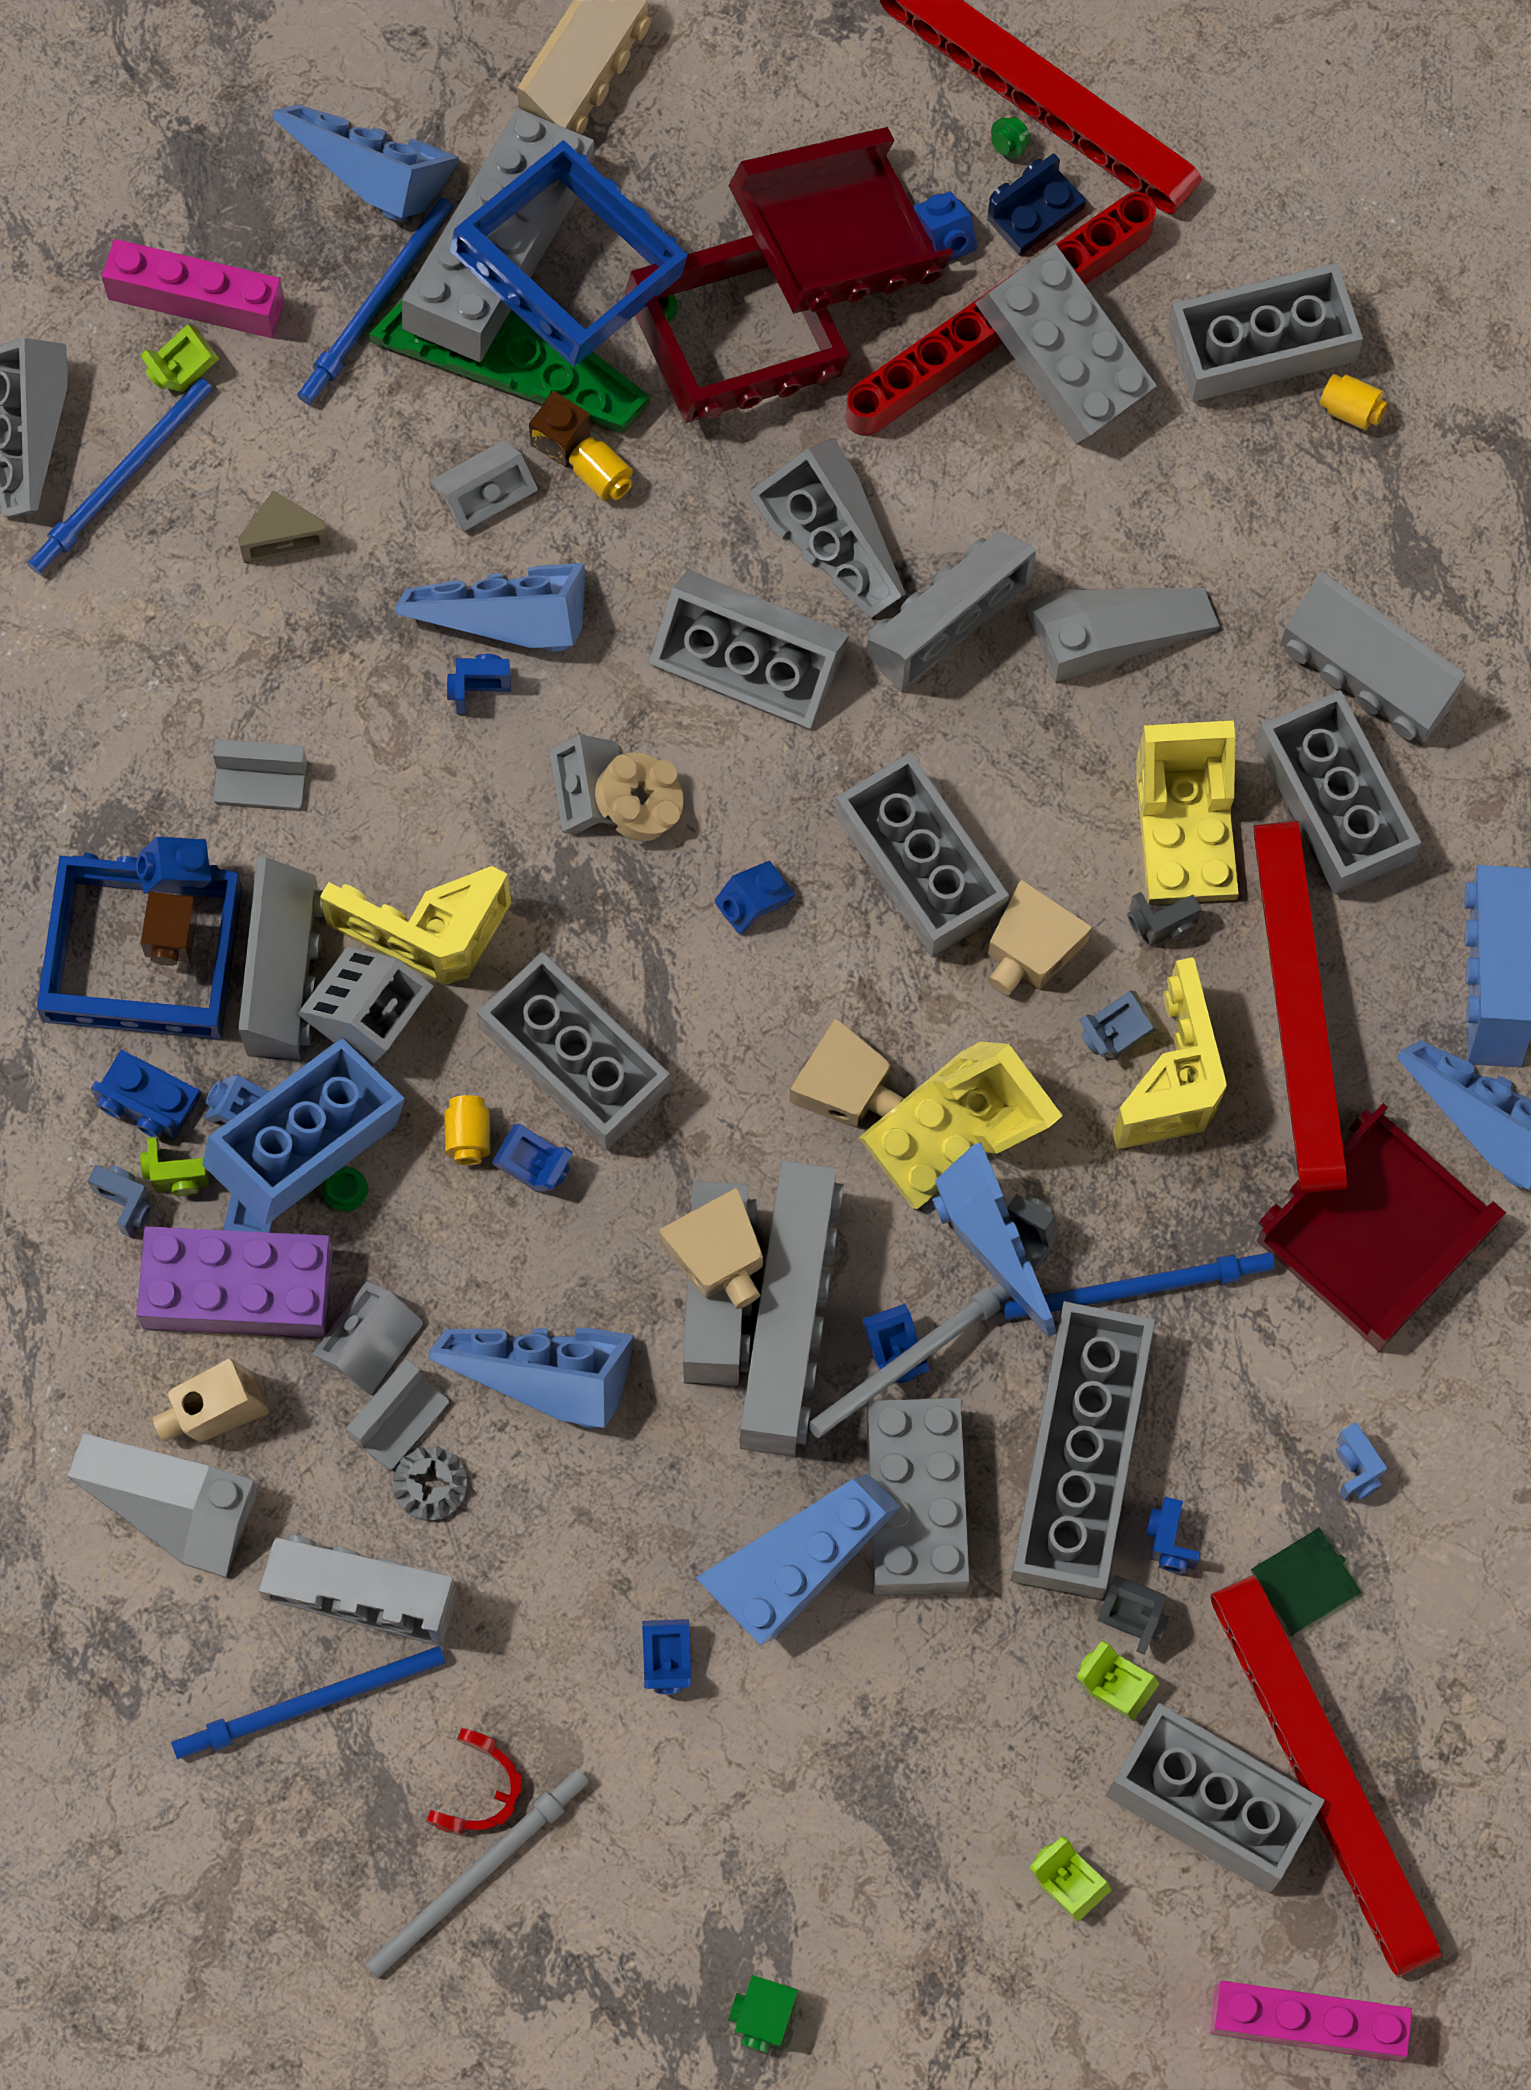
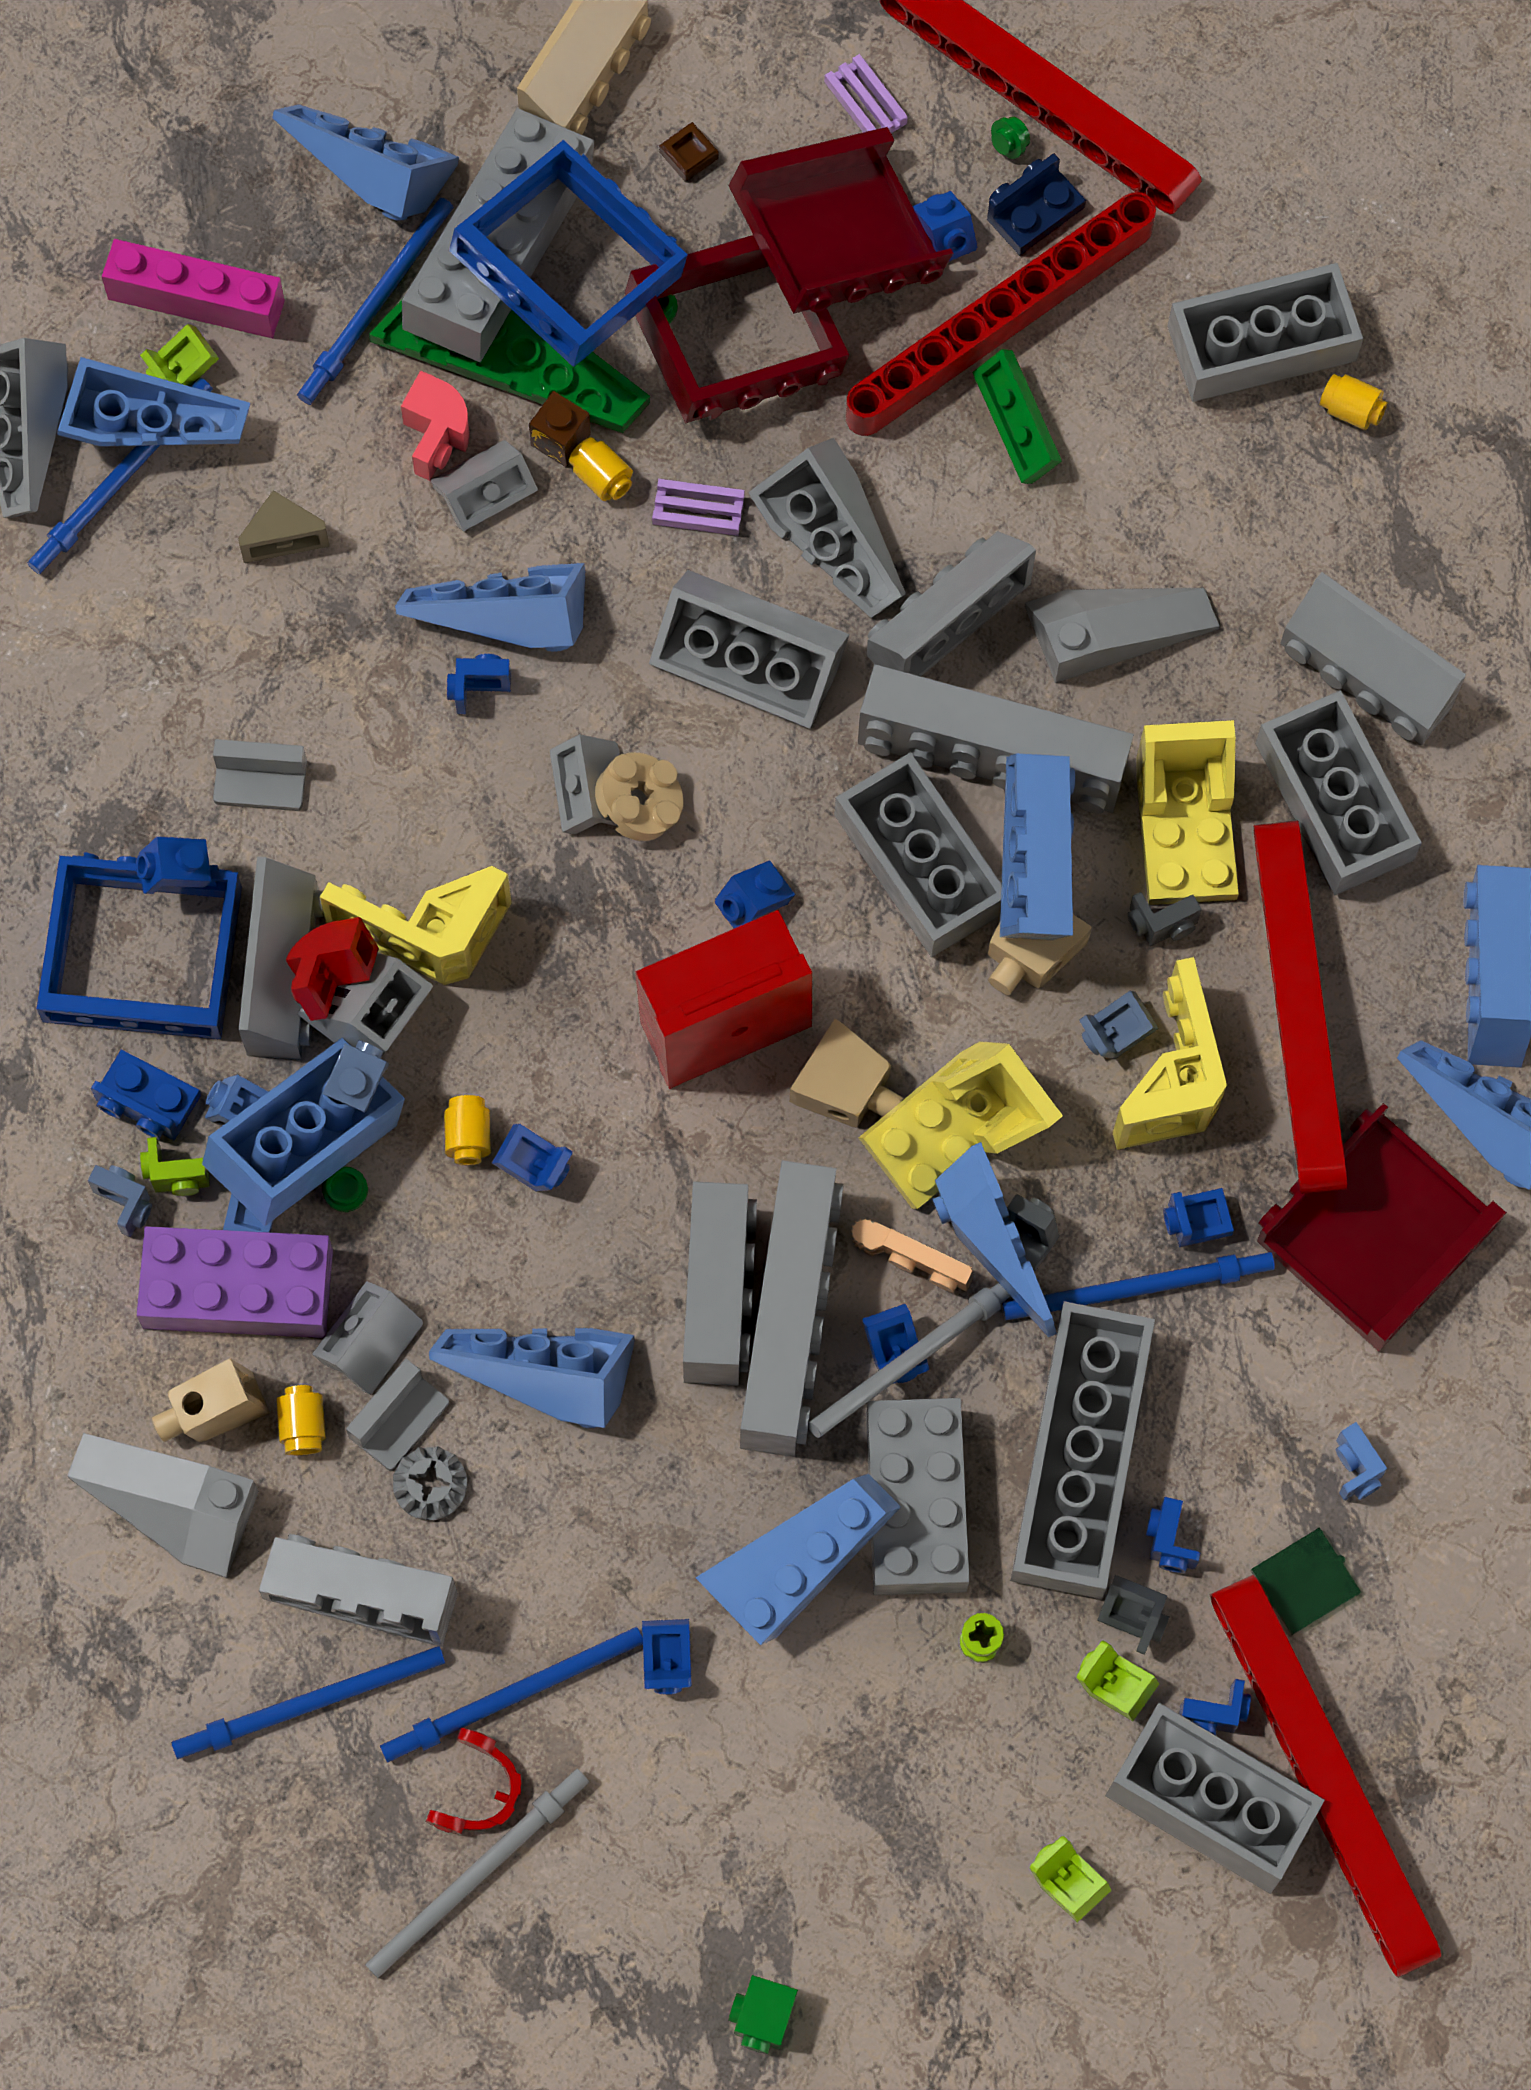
(136, 409): none -> medium blue wedge
(169, 928): reddish brown brick -> none
(301, 1420): none -> yellow brick
(327, 958): none -> red brick
(356, 1075): none -> sand blue bracket
(428, 1732): none -> blue bar
(442, 416): none -> coral brick
(574, 1050): light grey brick -> none
(688, 152): none -> reddish brown tile
(702, 492): none -> lavender tile
(716, 1248): tan torso -> none
(724, 998): none -> red container
(847, 73): none -> lavender tile
(908, 1253): none -> light nougat hinge
(978, 731): none -> light grey brick
(989, 1626): none -> lime bush
(1017, 416): none -> green plate
(1037, 848): none -> medium blue wedge
(1065, 344): light grey brick -> none
(1198, 1217): none -> blue bracket
(1217, 1716): none -> blue bracket
(1310, 2021): dark pink brick -> none

